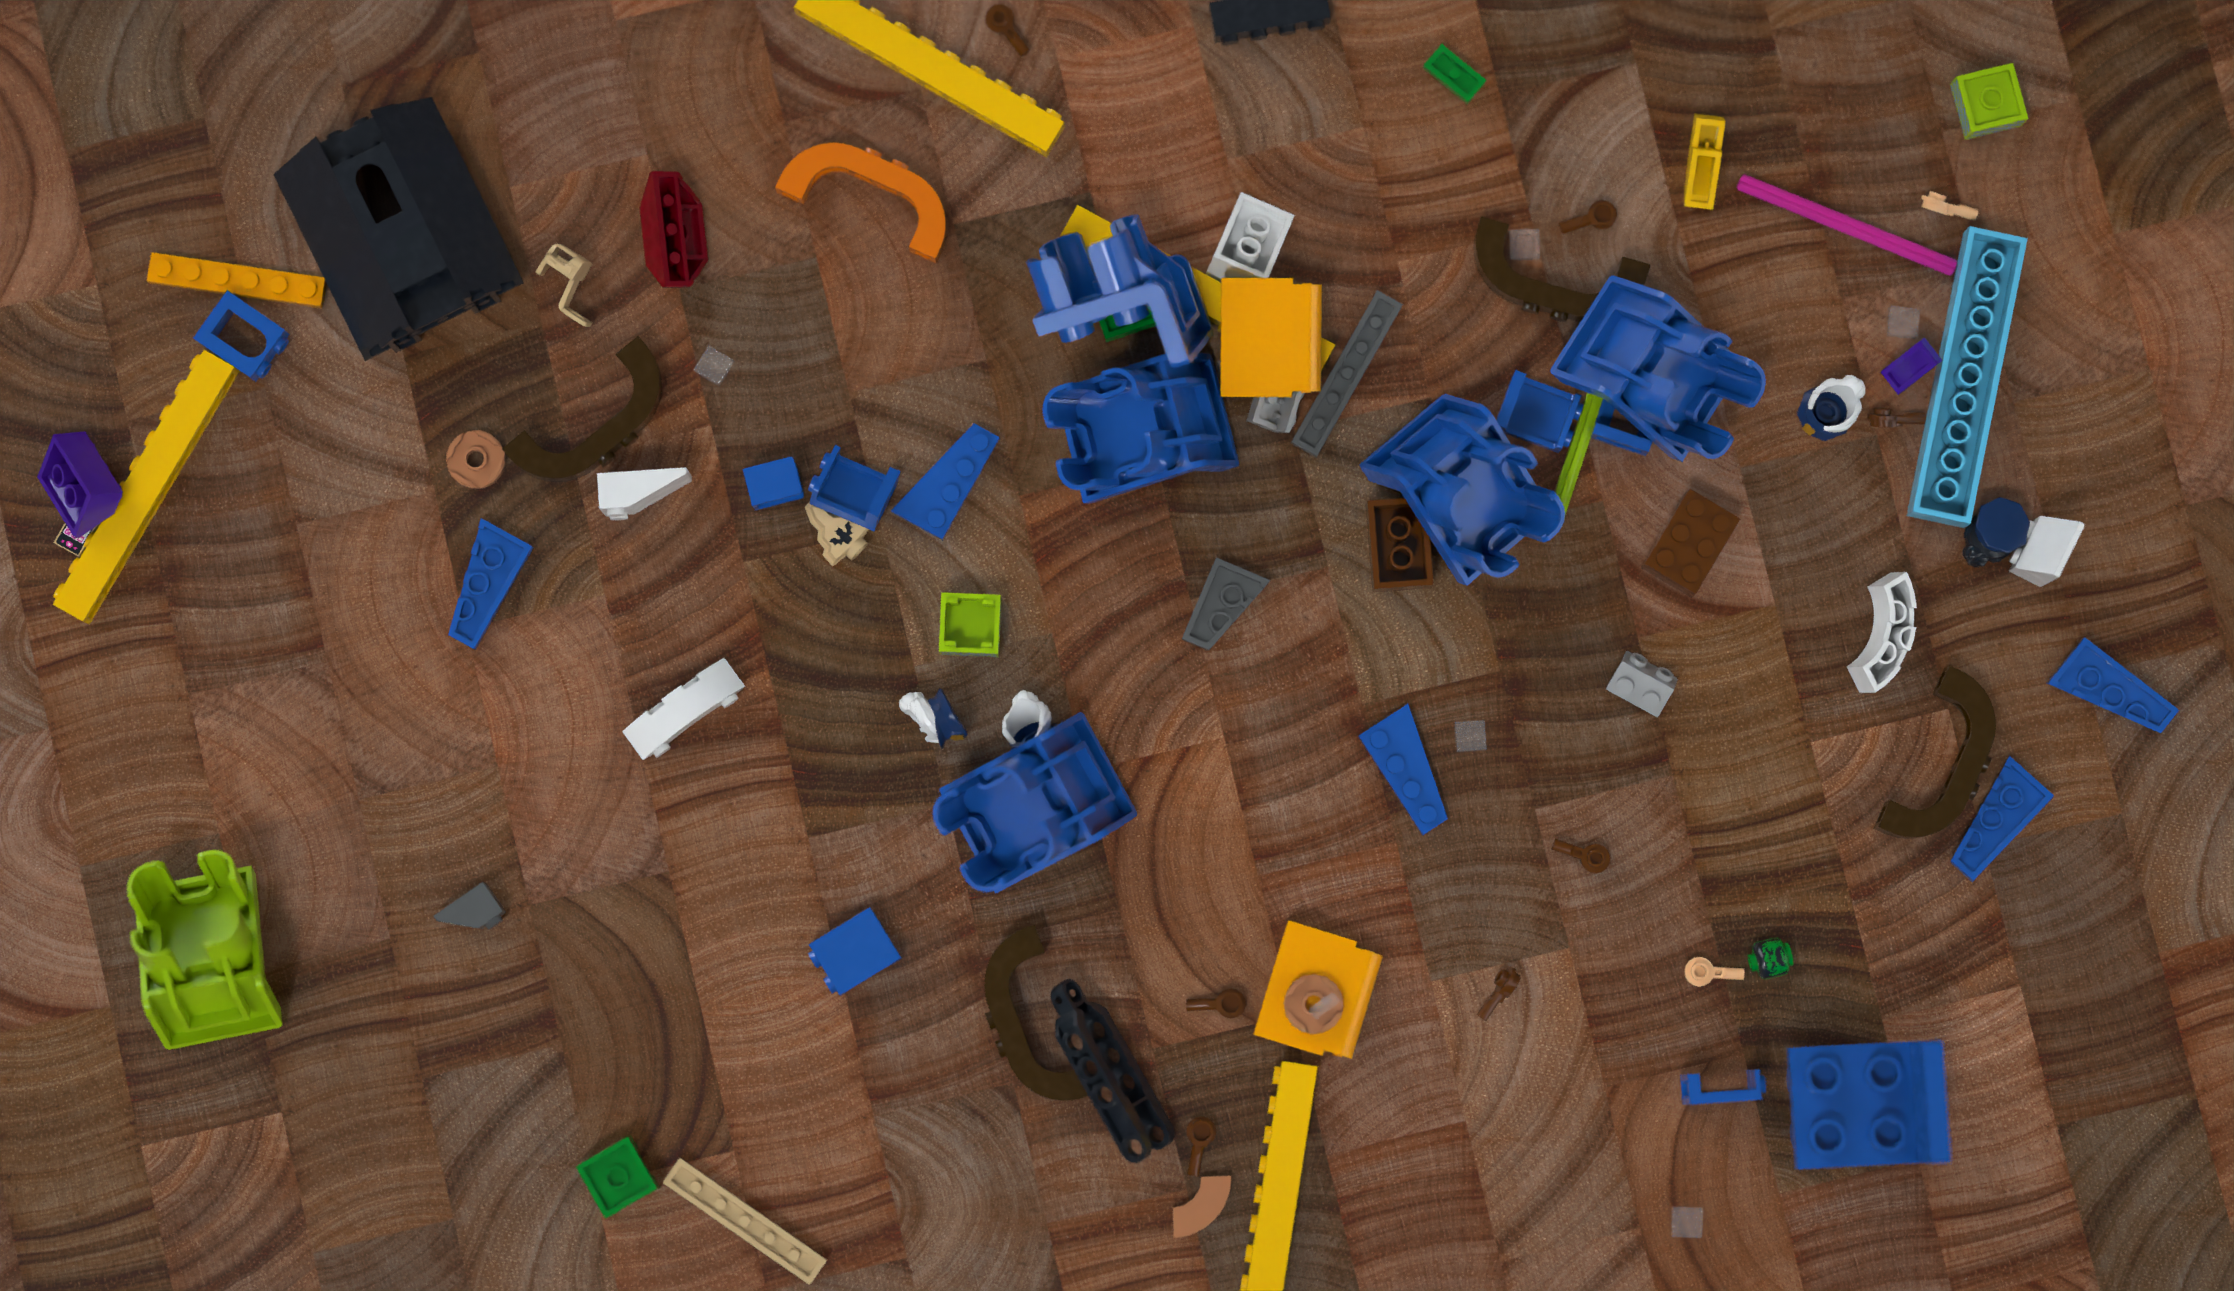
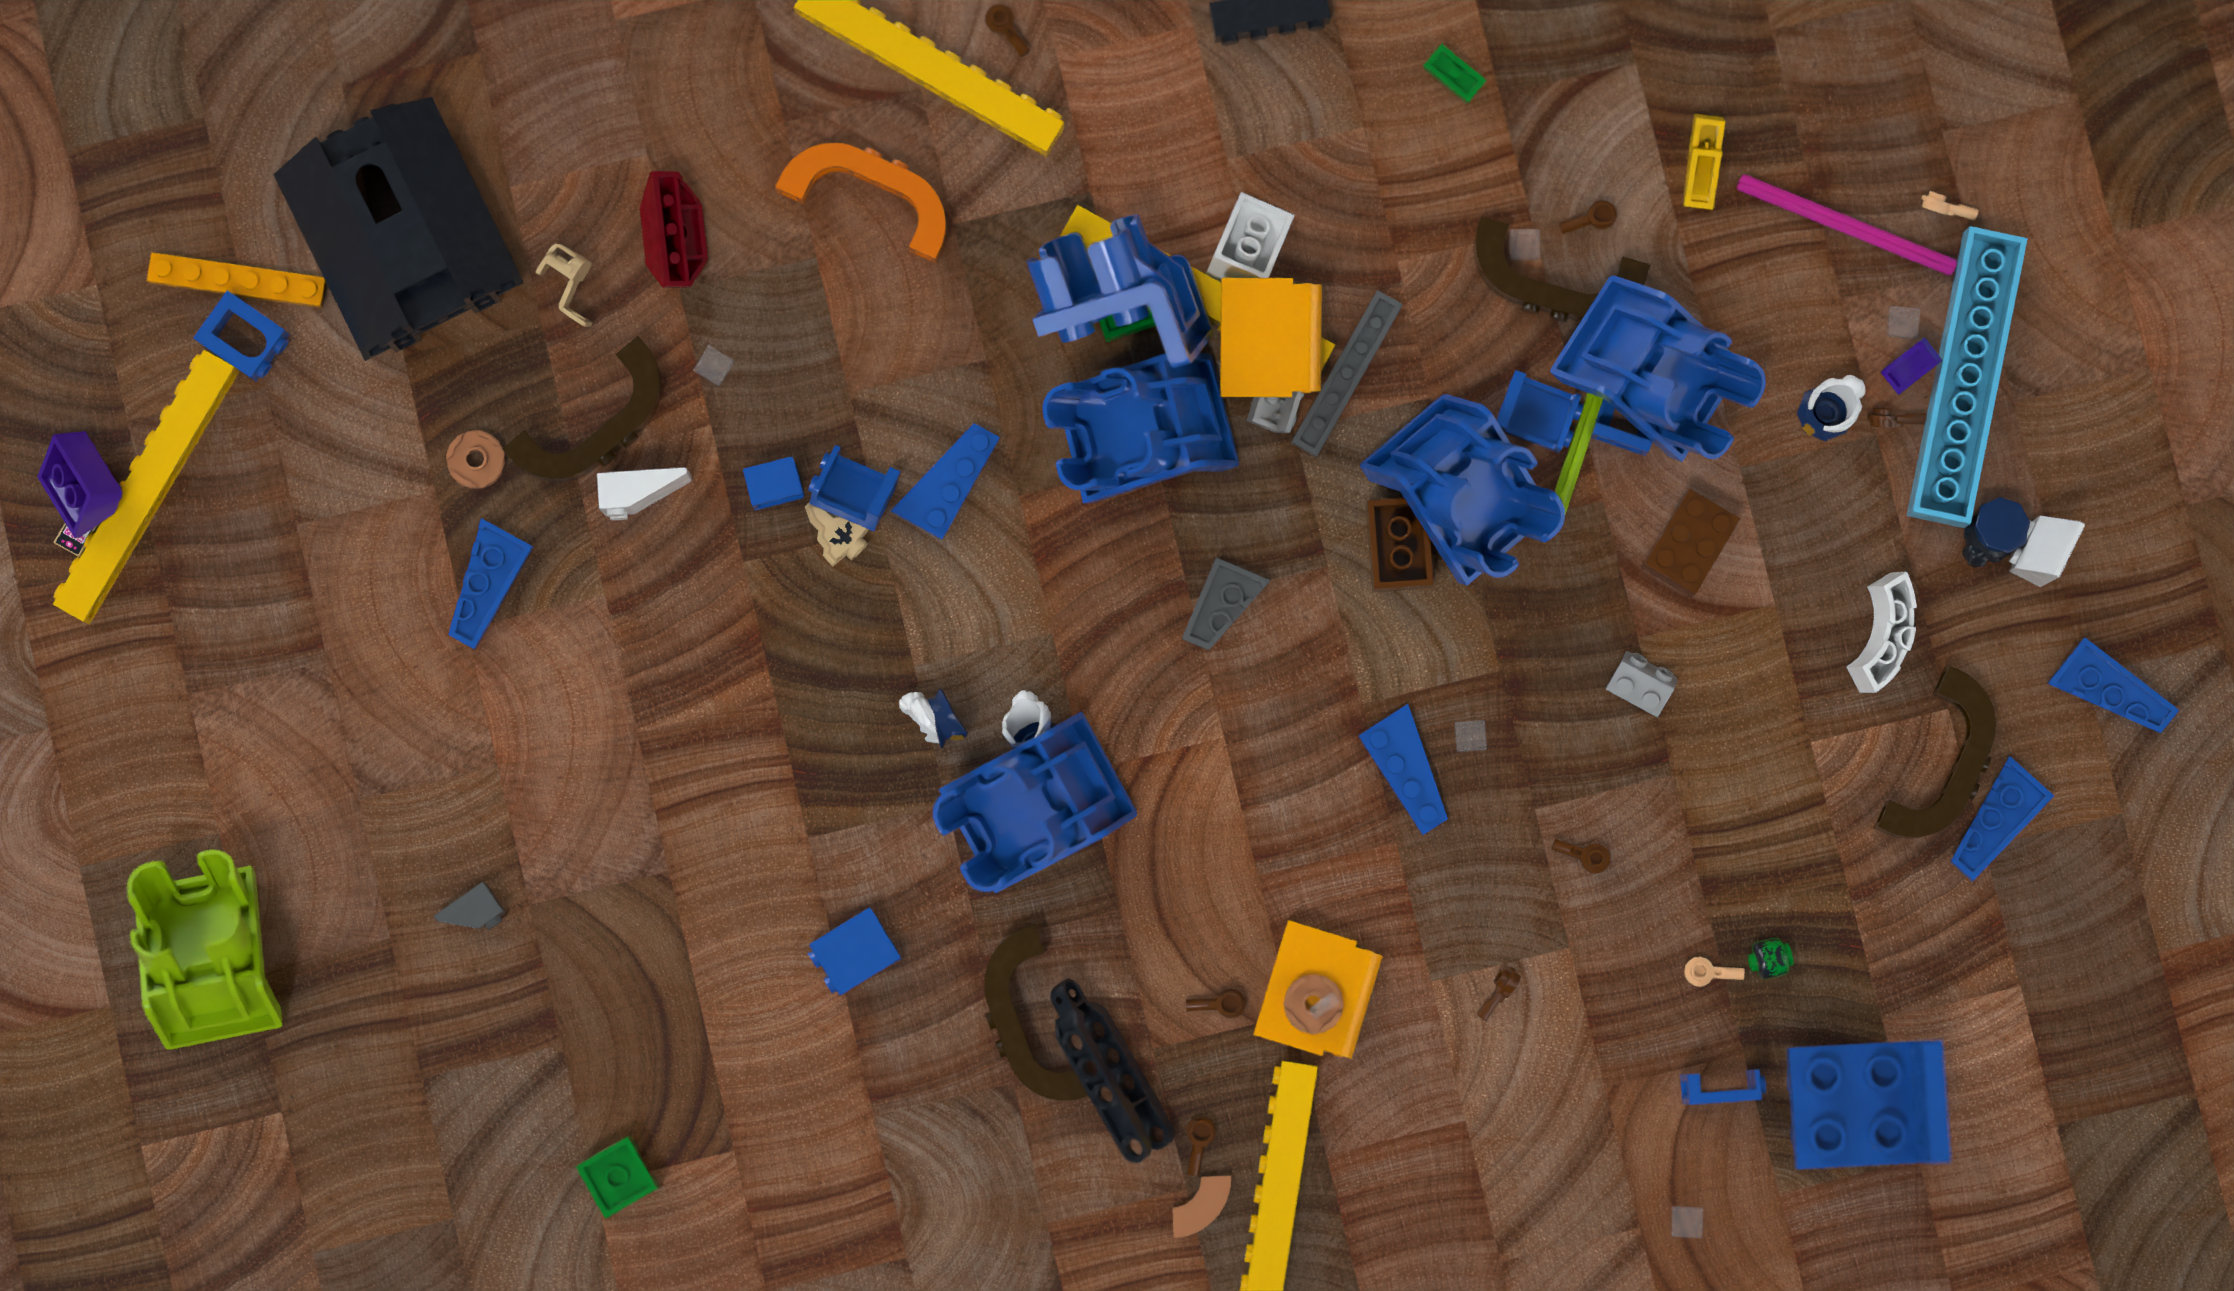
(683, 708): white brick -> none
(745, 1221): tan plate -> none
(970, 624): lime container -> none
(1989, 101): lime container -> none

